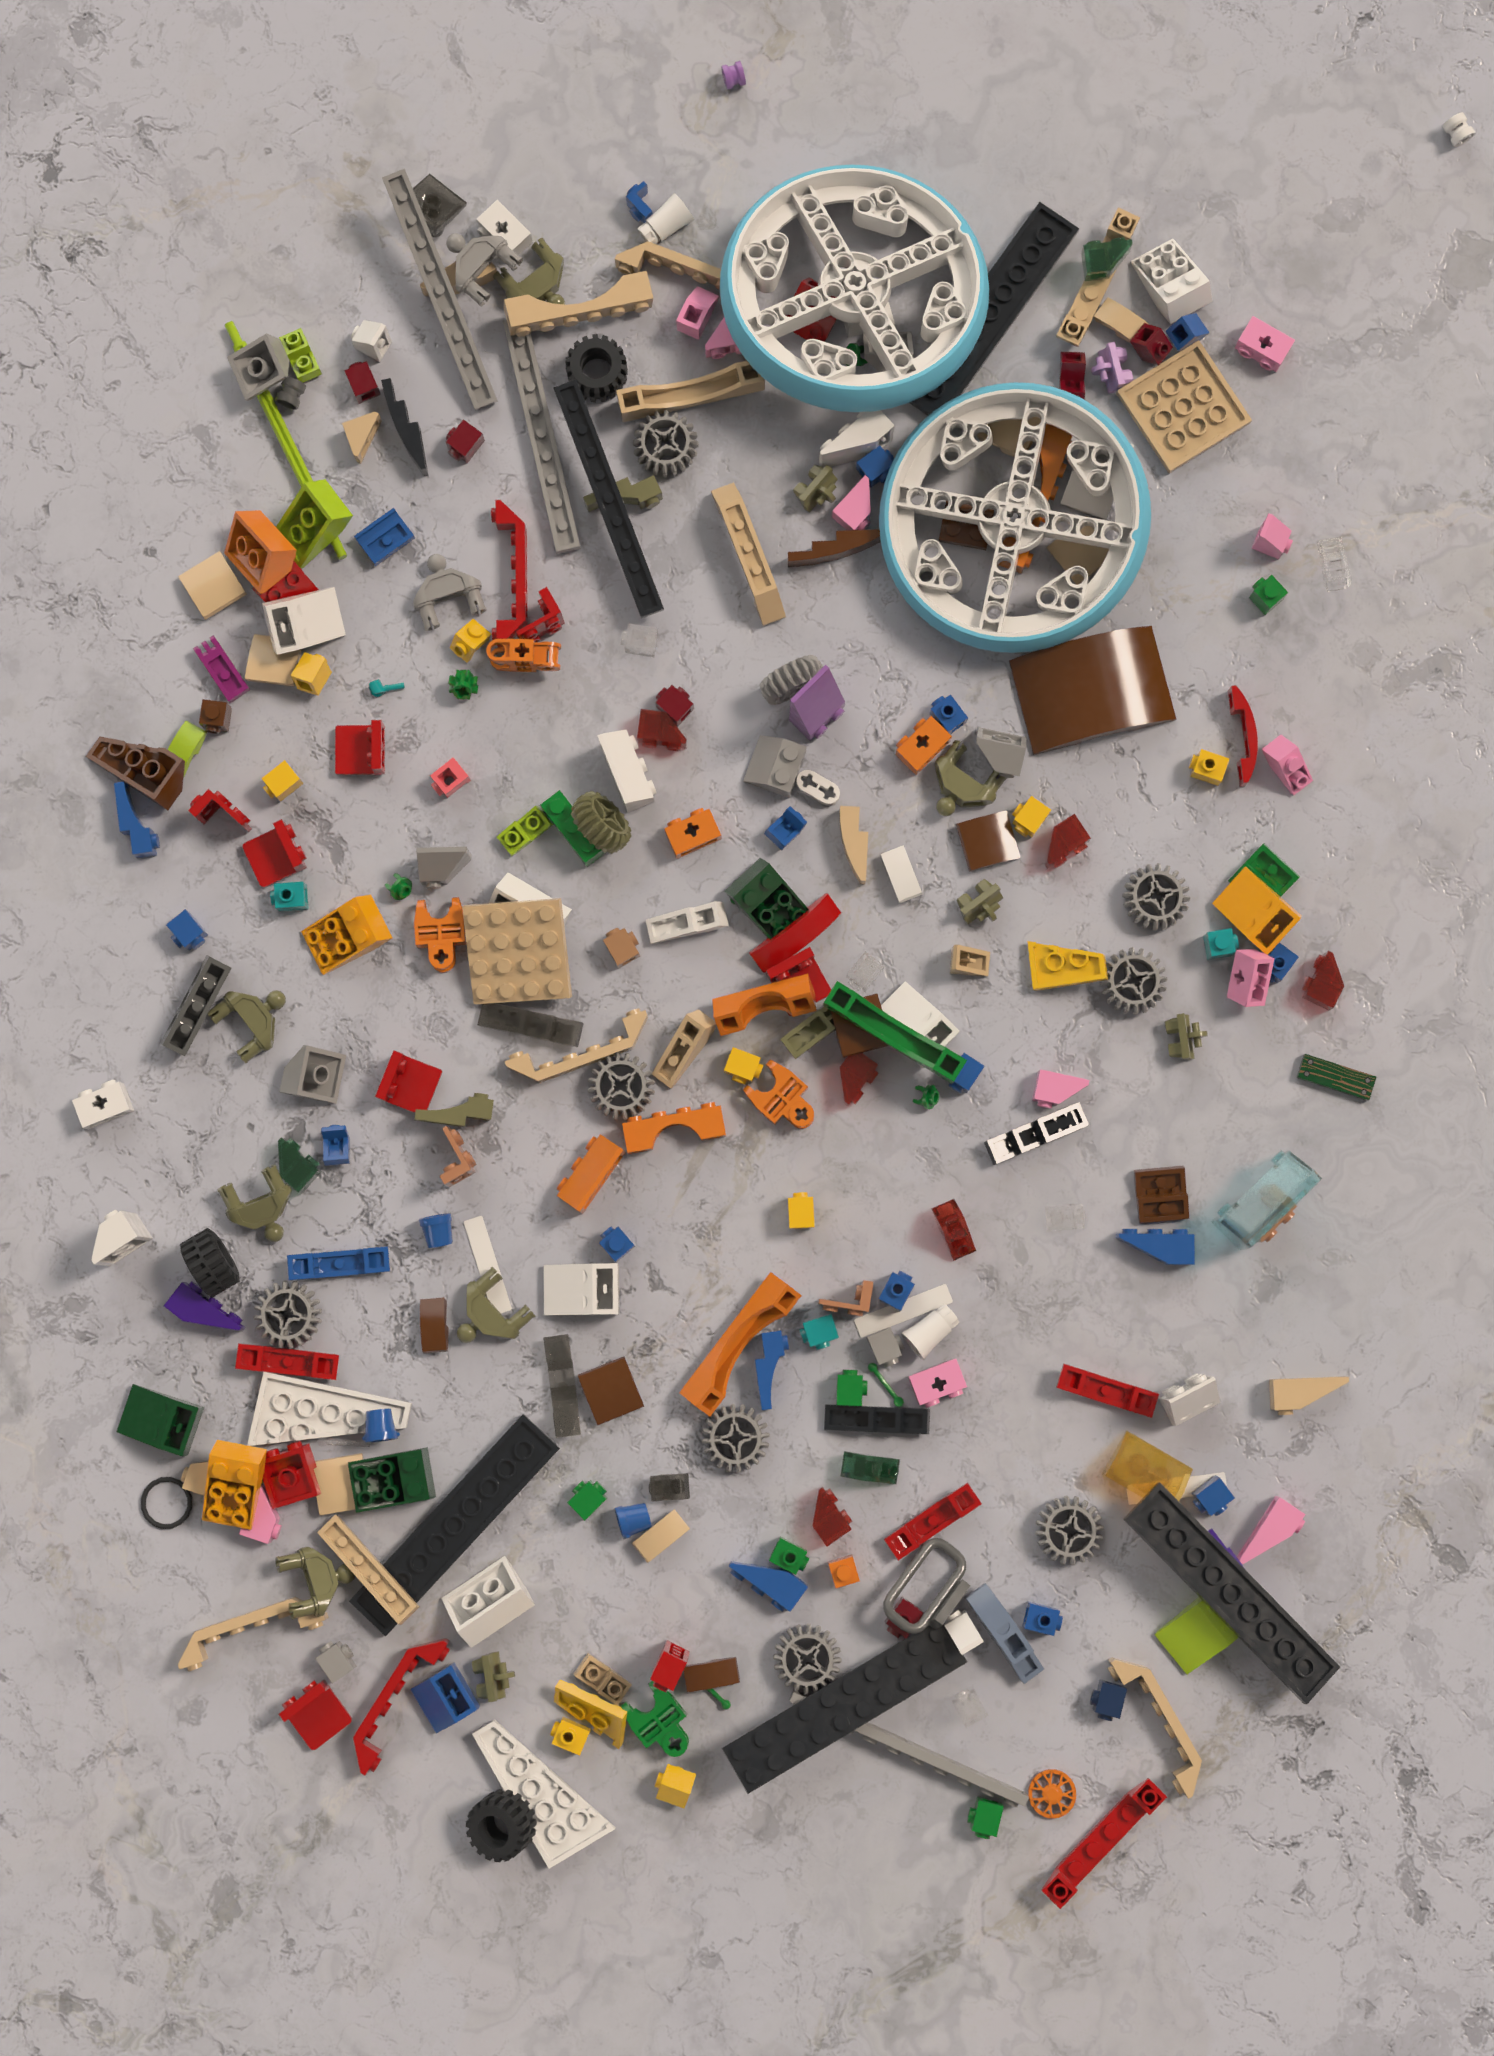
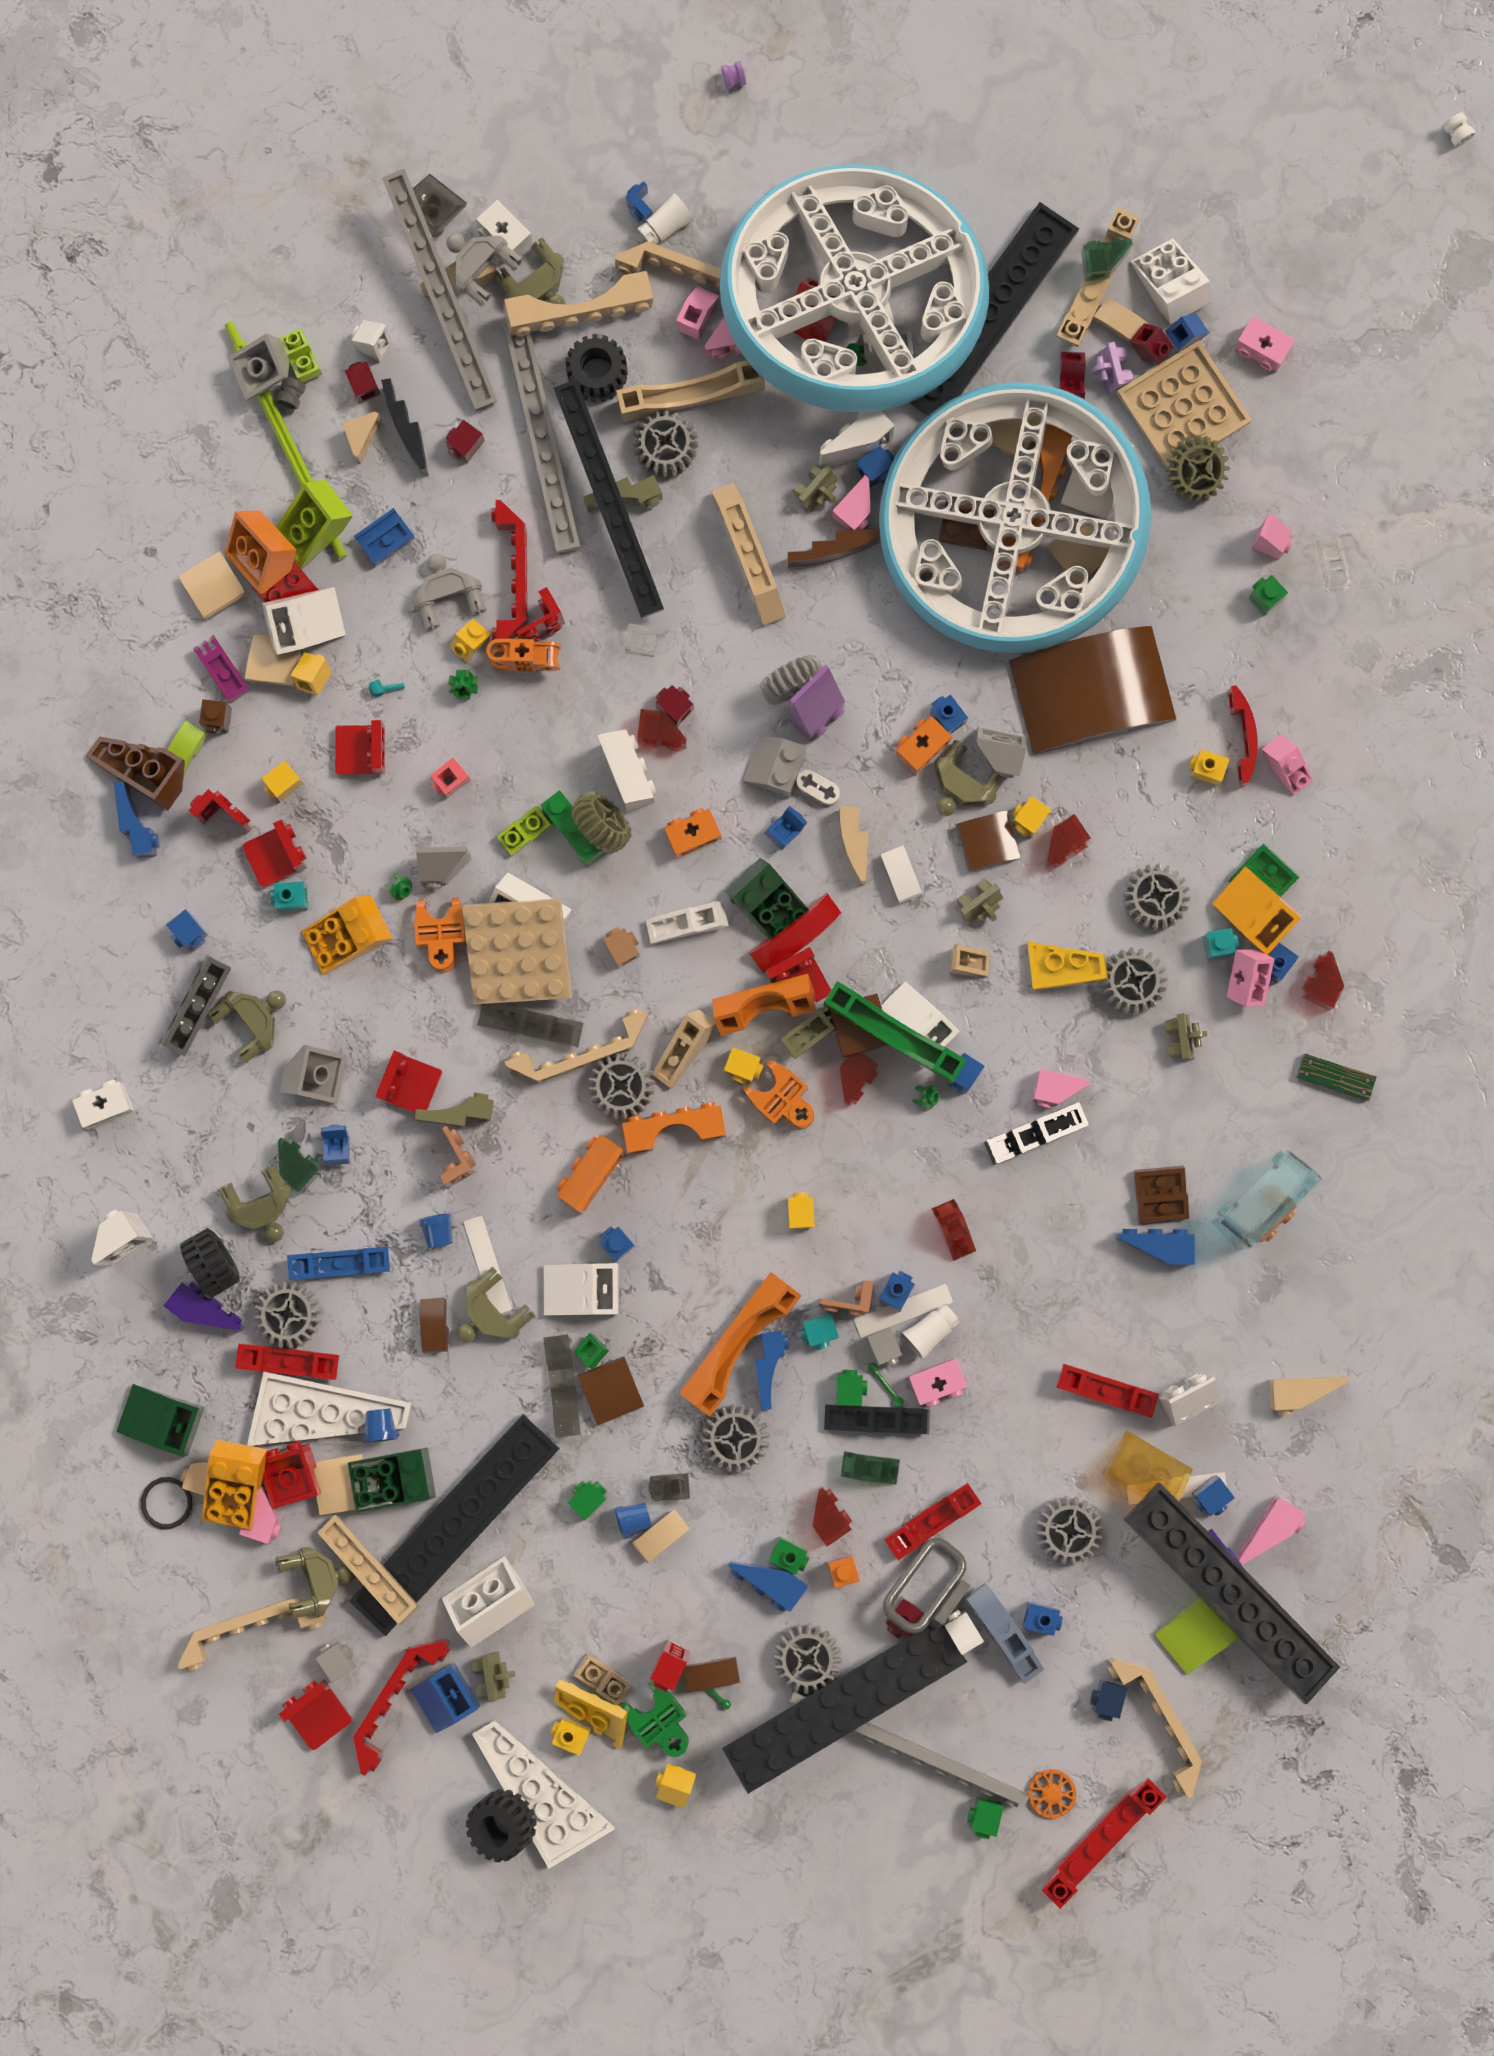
(591, 1351): none -> green plate
(1210, 453): none -> olive gear

